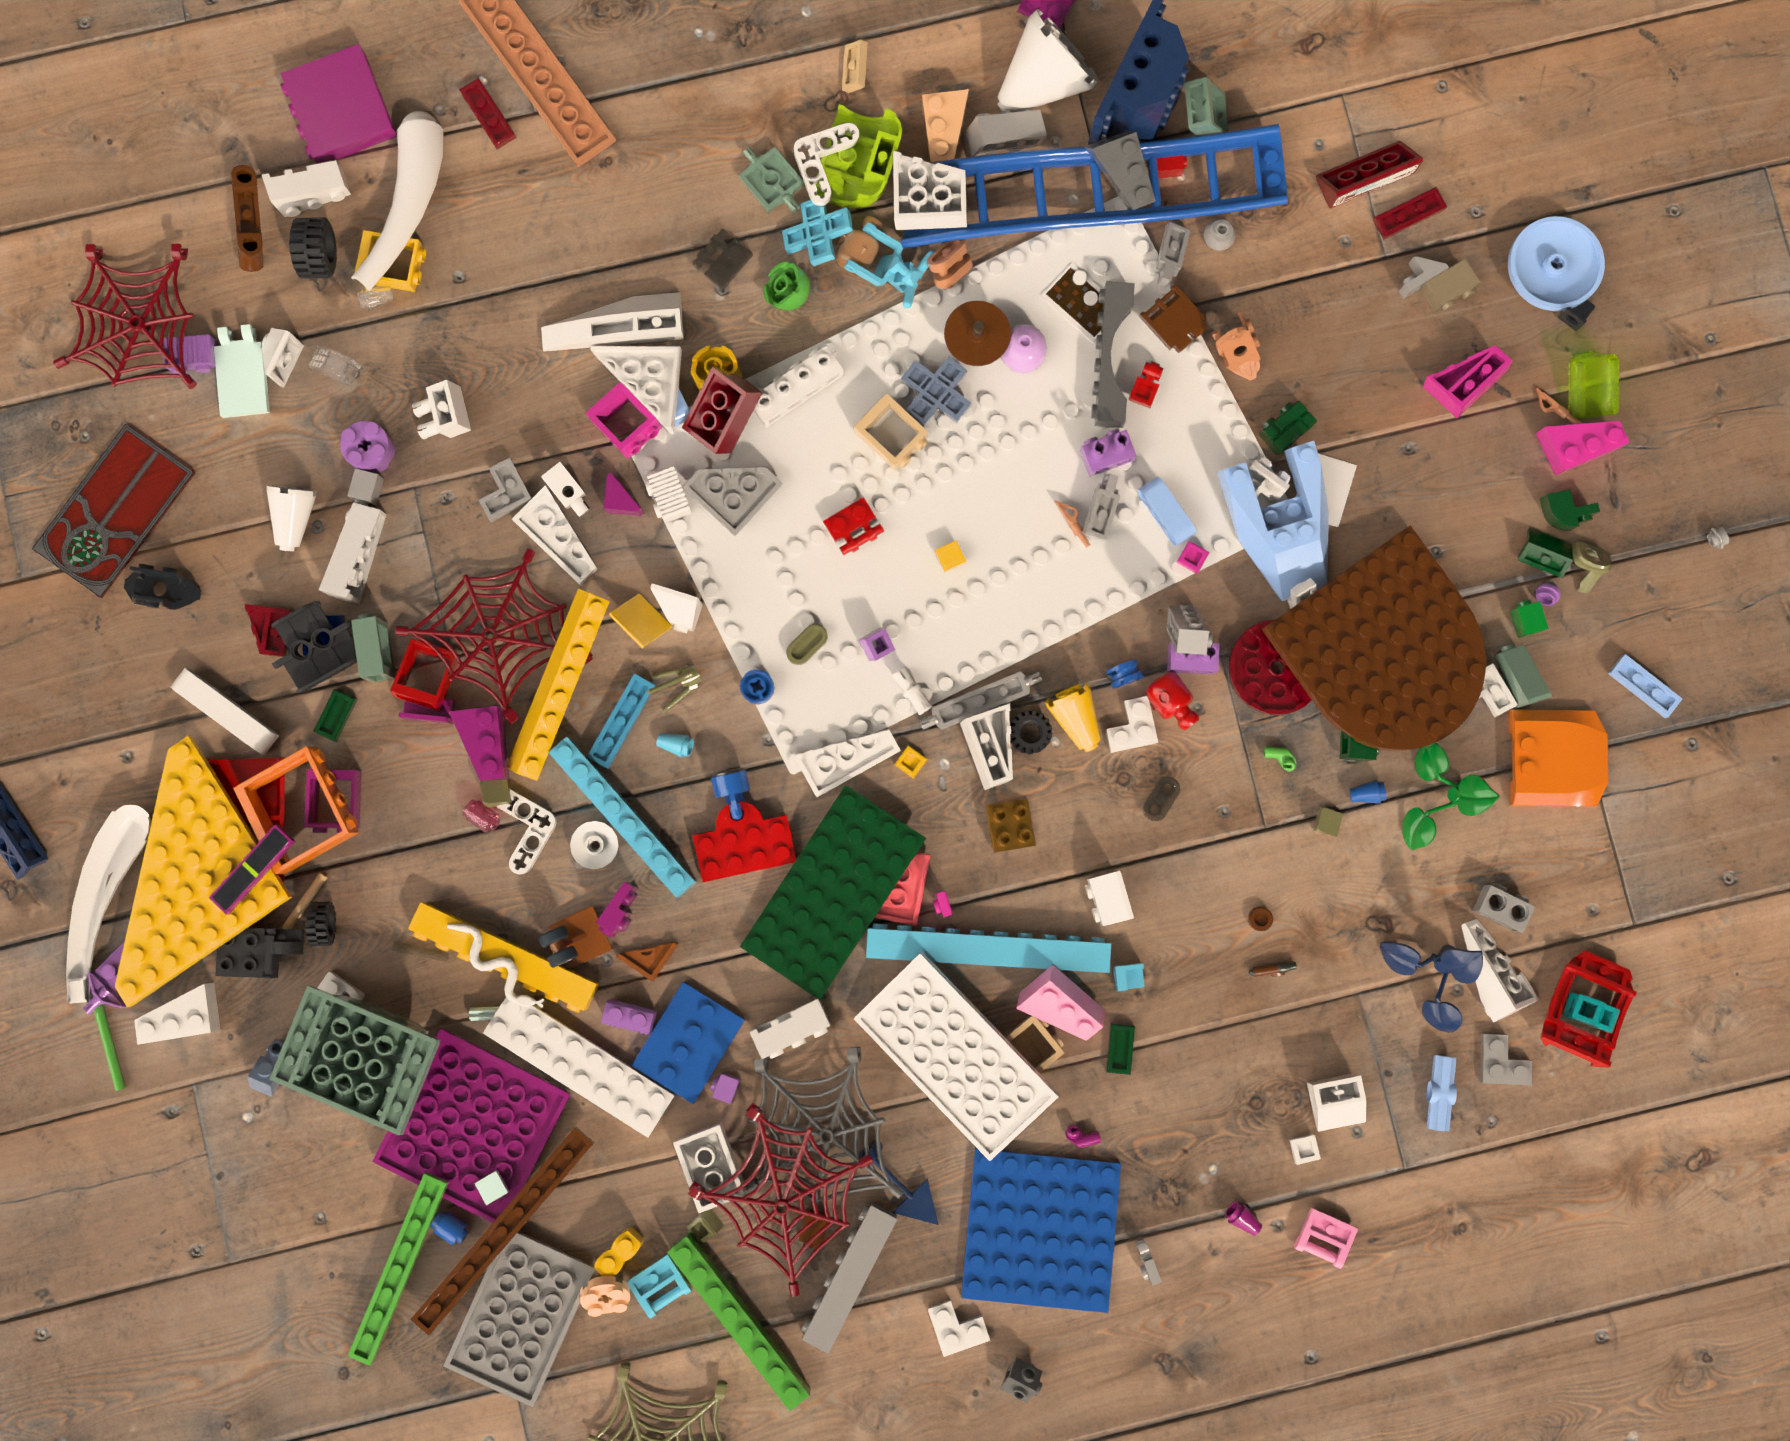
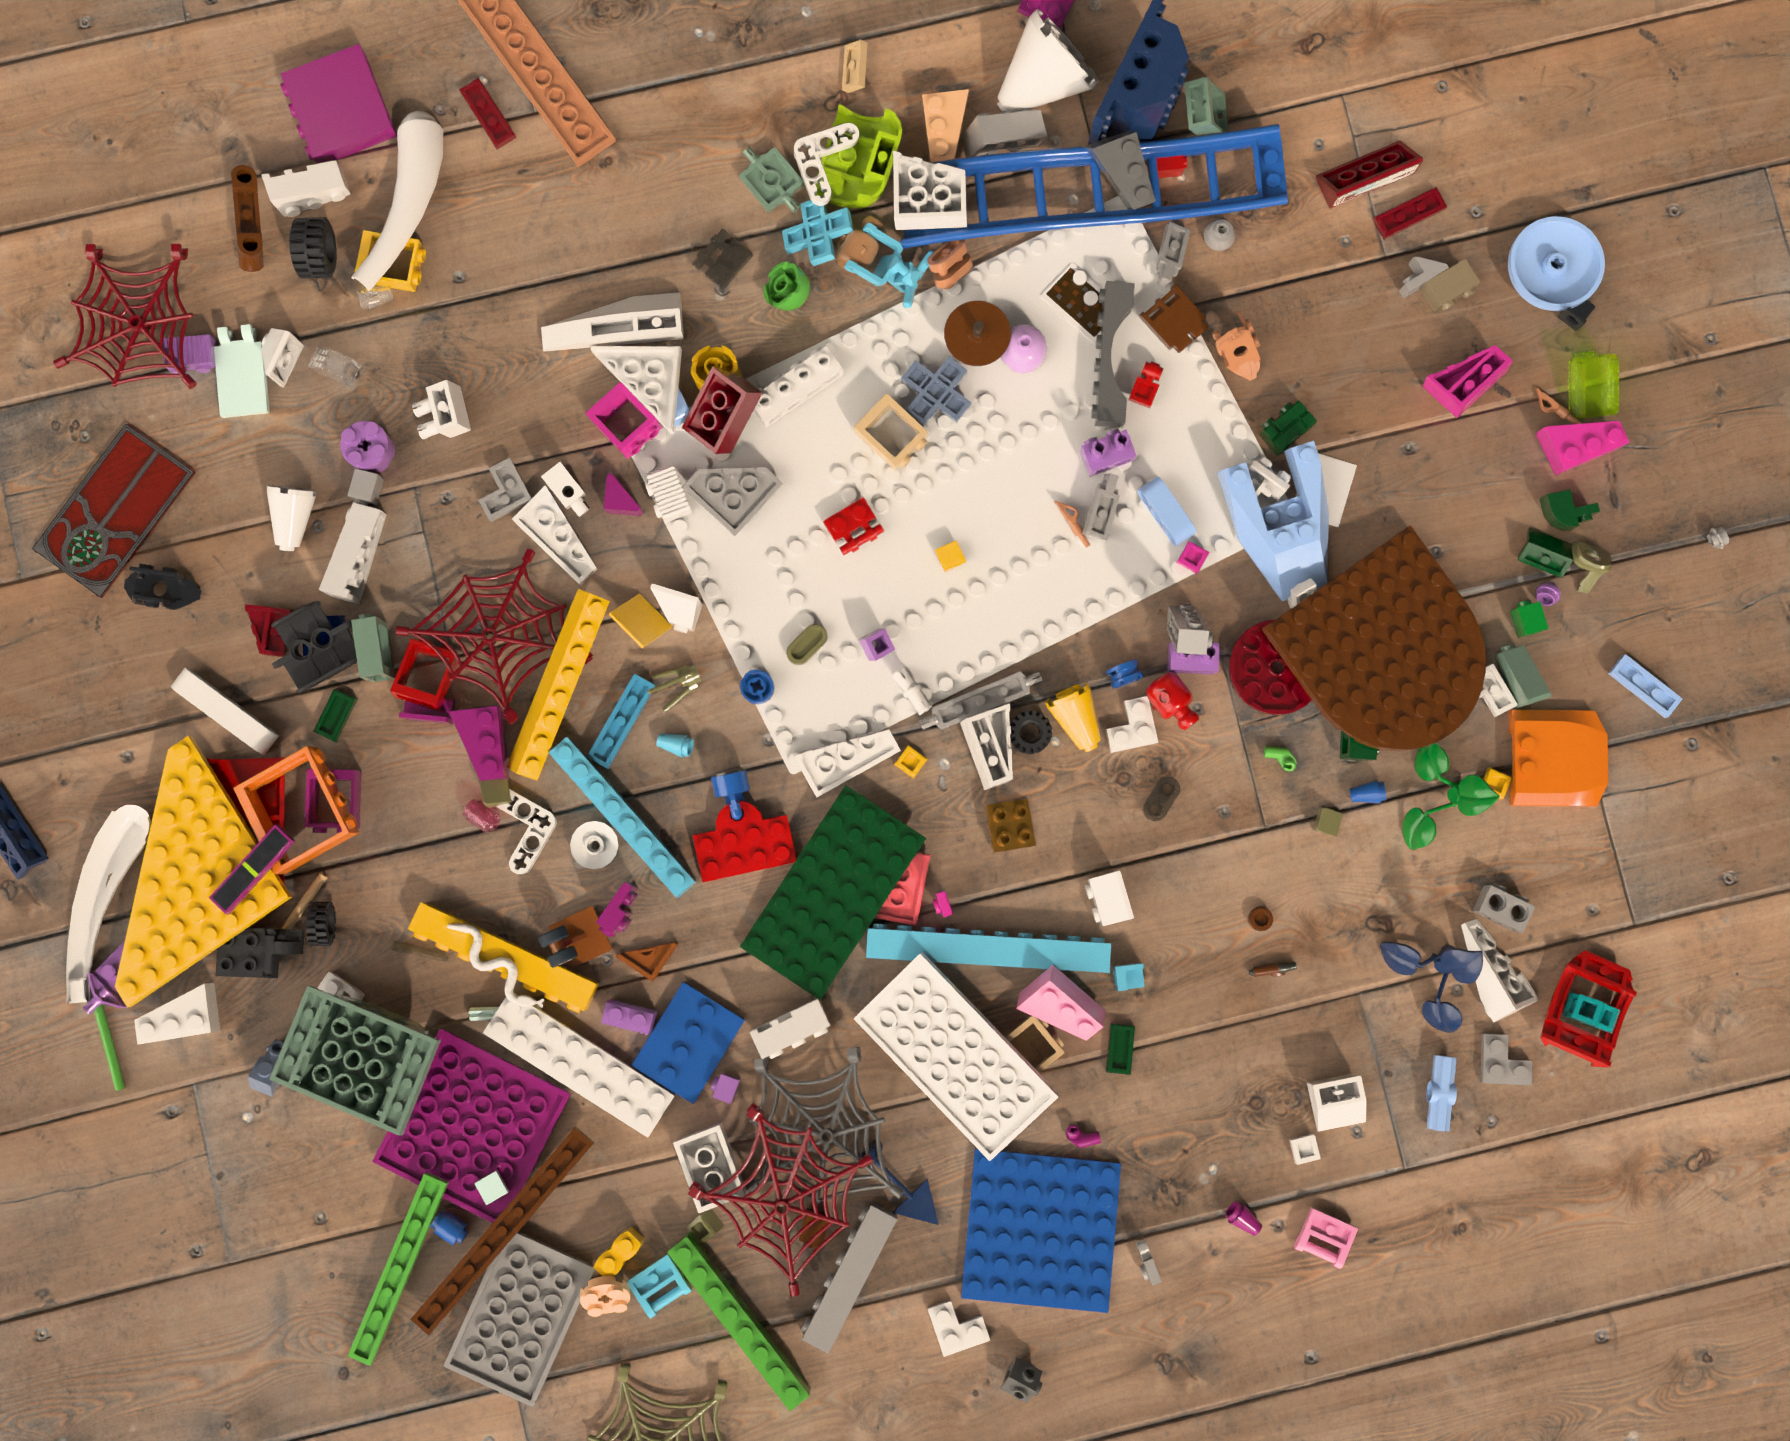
(1497, 781): none -> yellow tile

